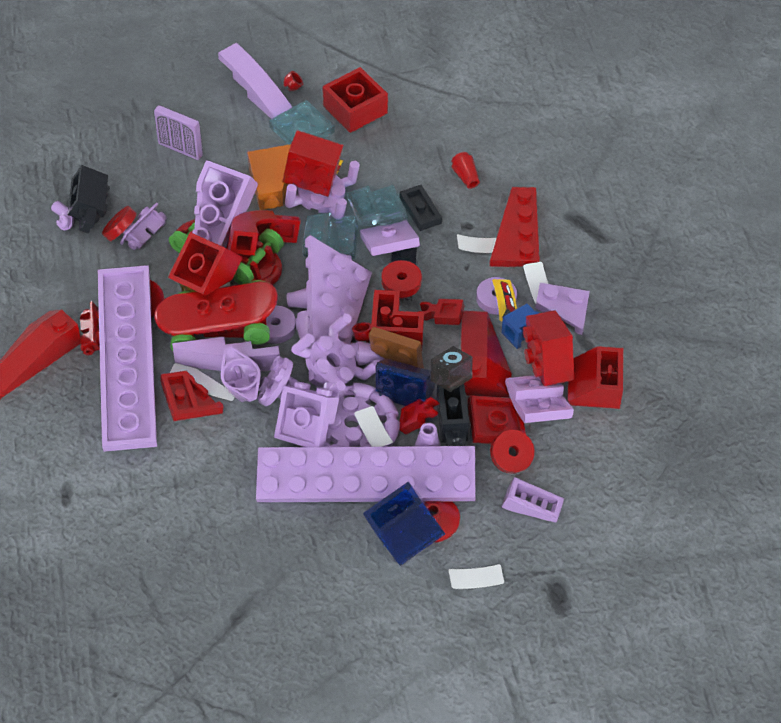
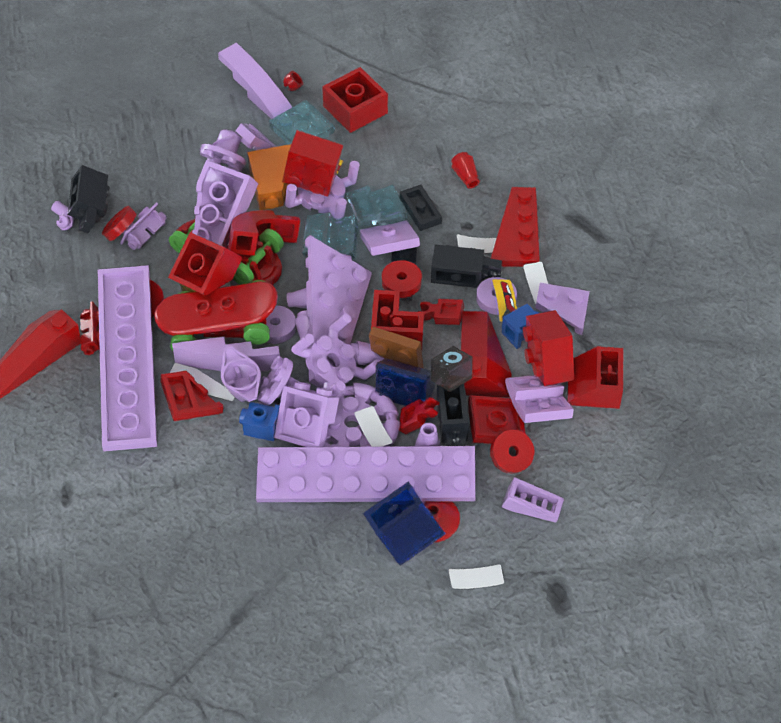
(178, 132): lavender tile -> none
(225, 150): none -> lavender plate
(253, 138): none -> lavender wing
(259, 421): none -> blue brick
(361, 331): red hinge -> none
(462, 266): none -> black hinge

